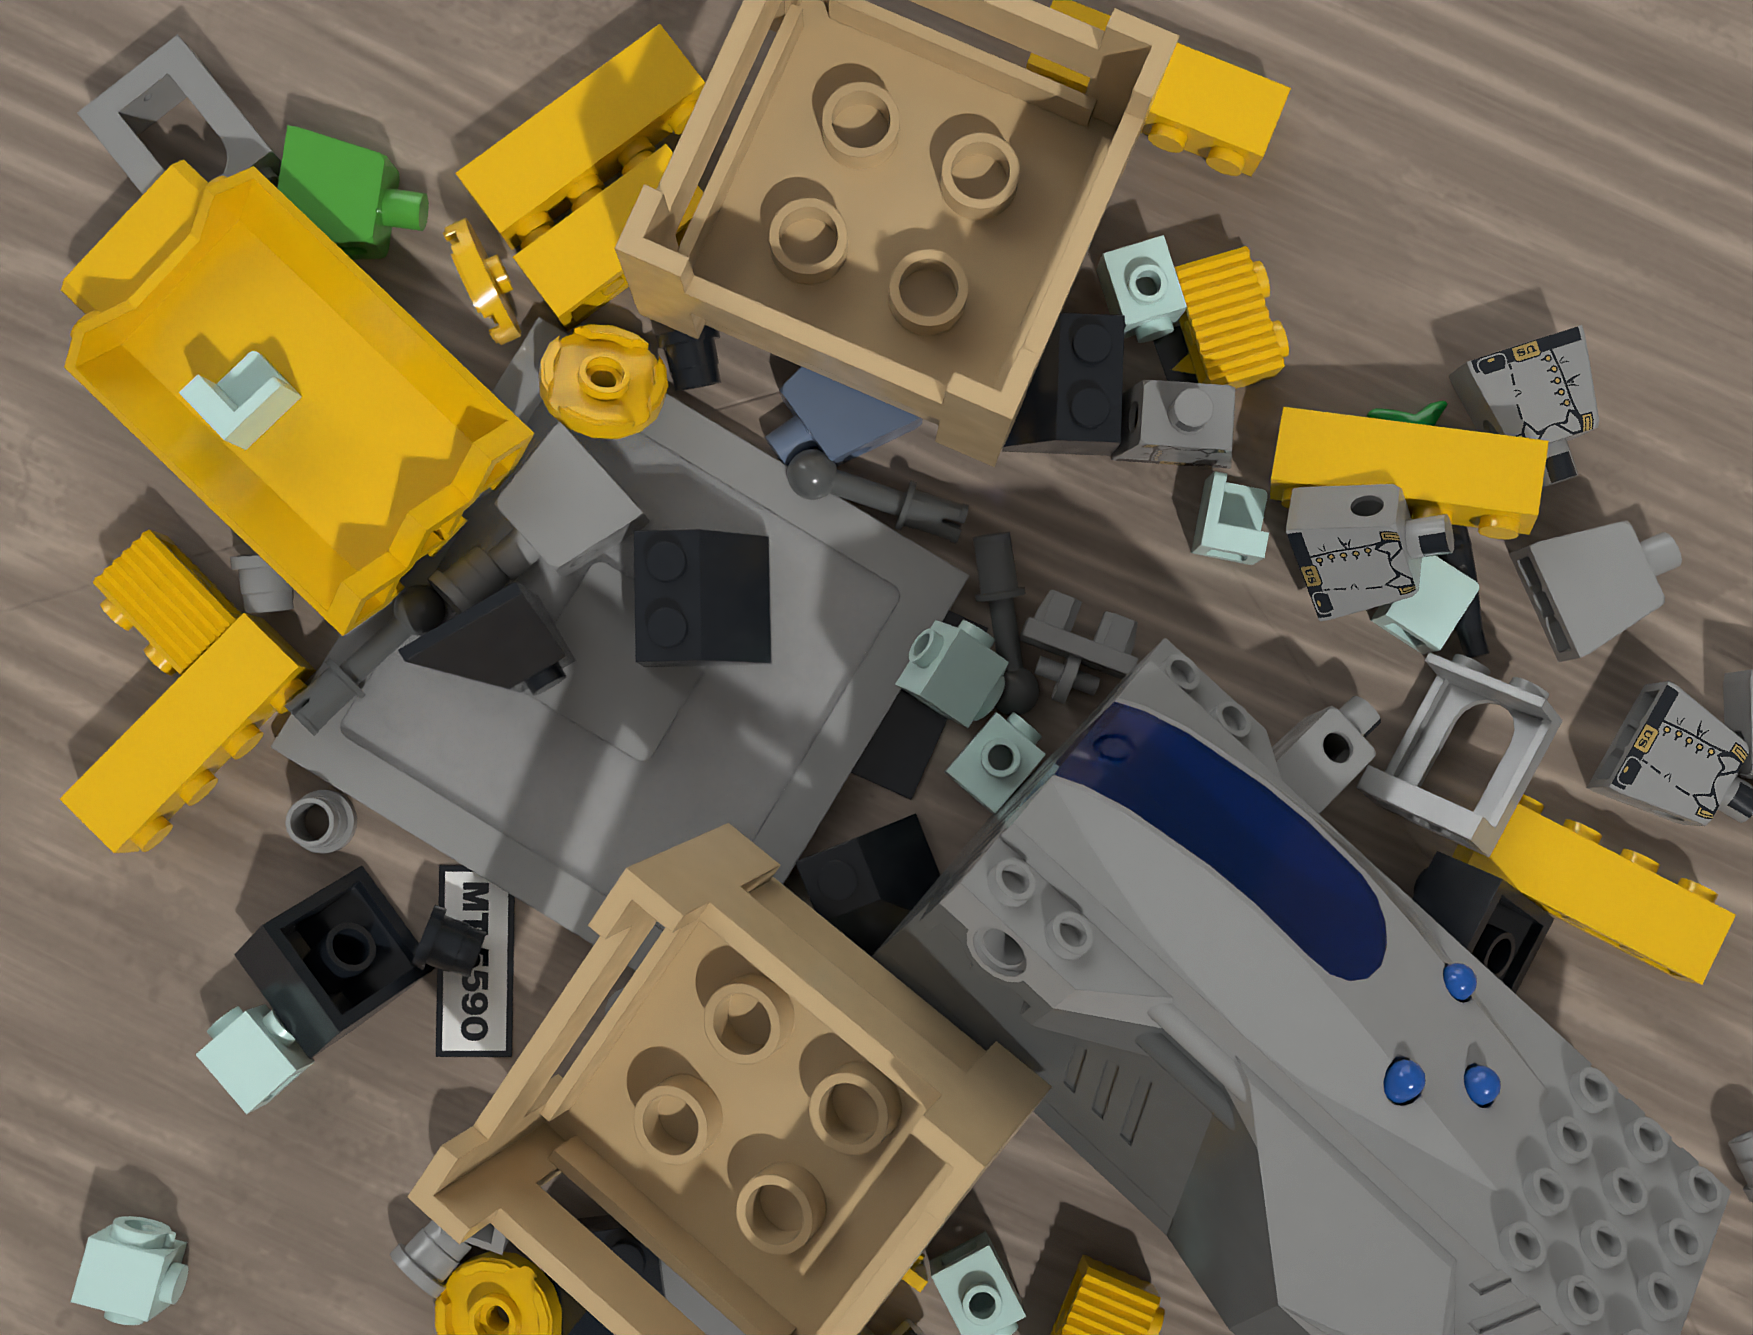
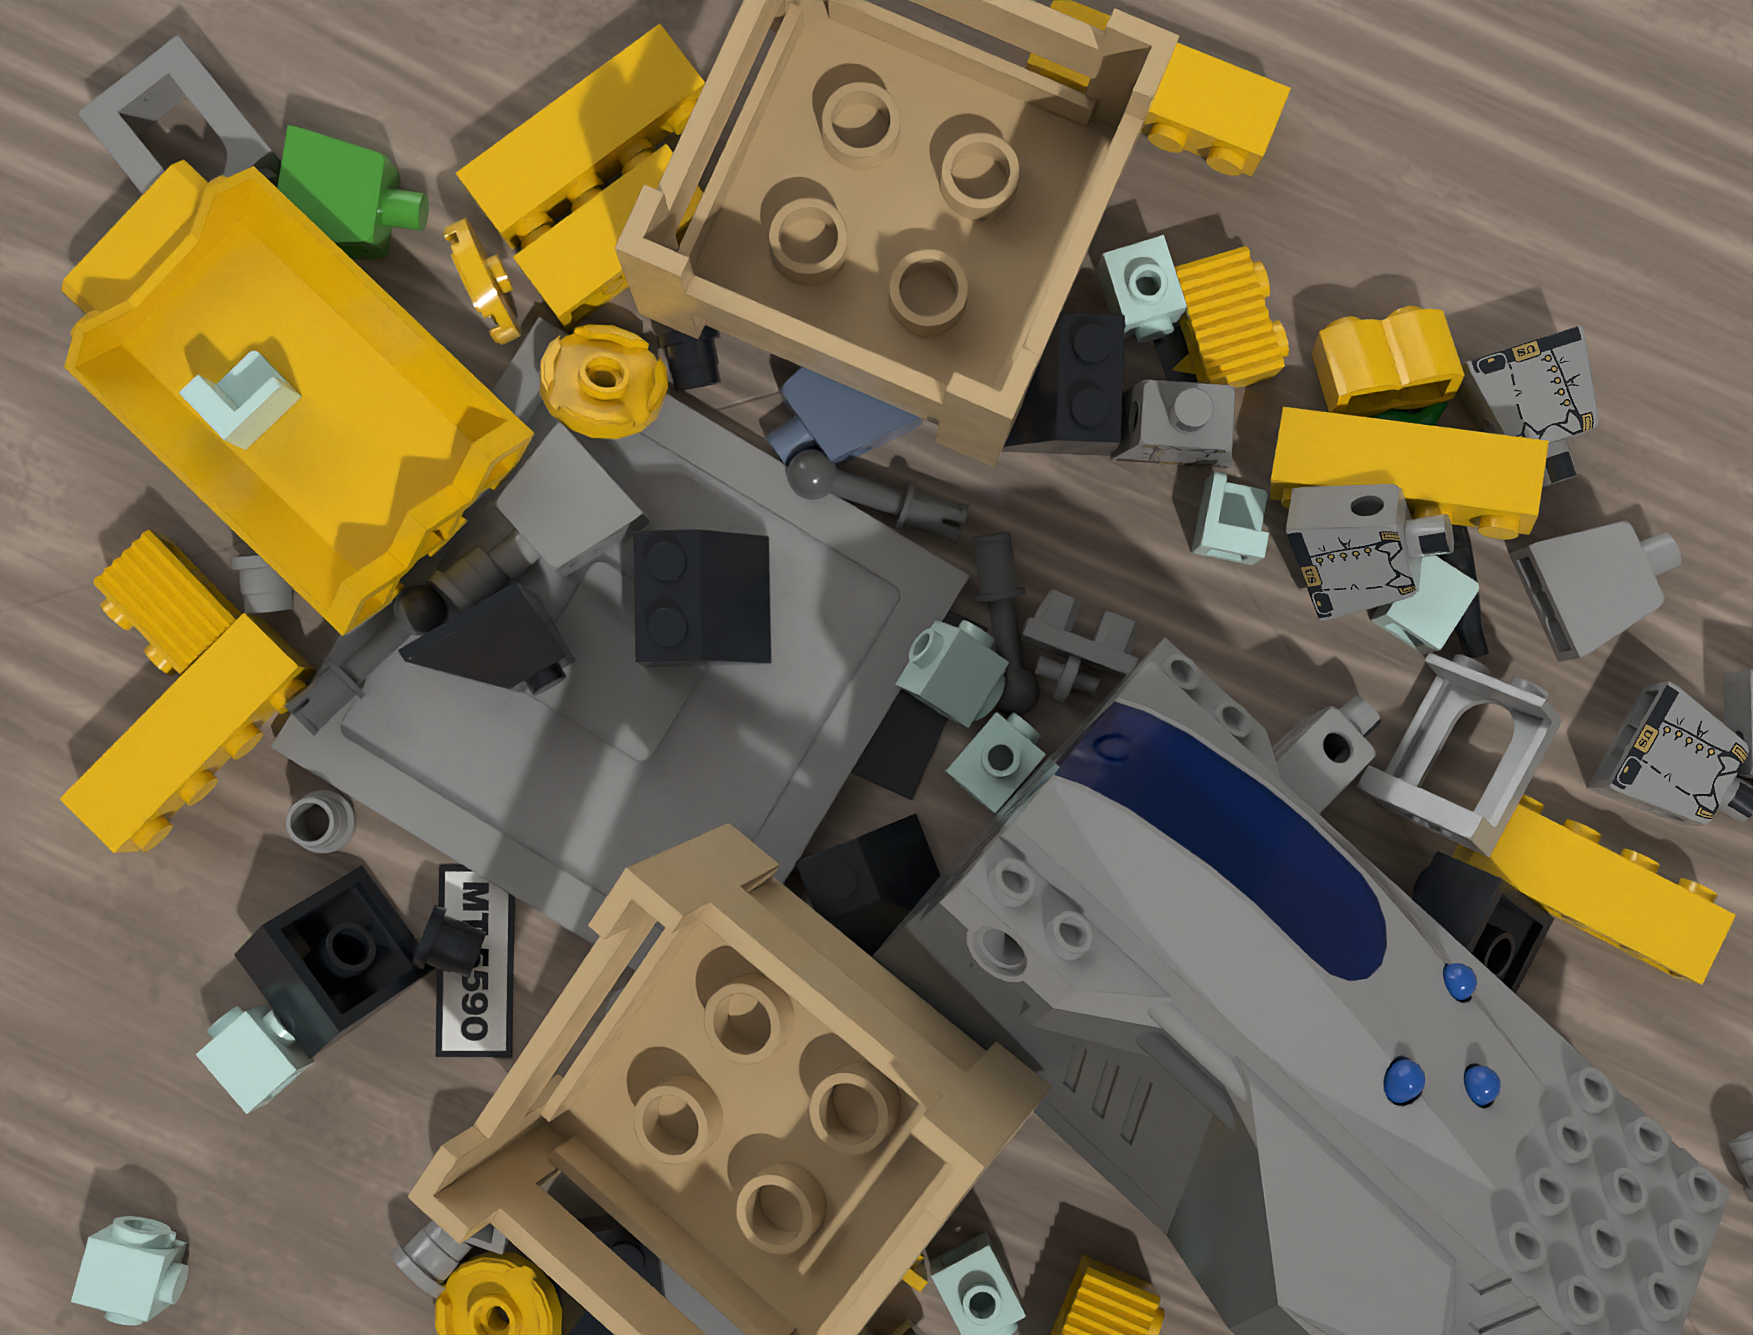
(1387, 362): none -> yellow brick

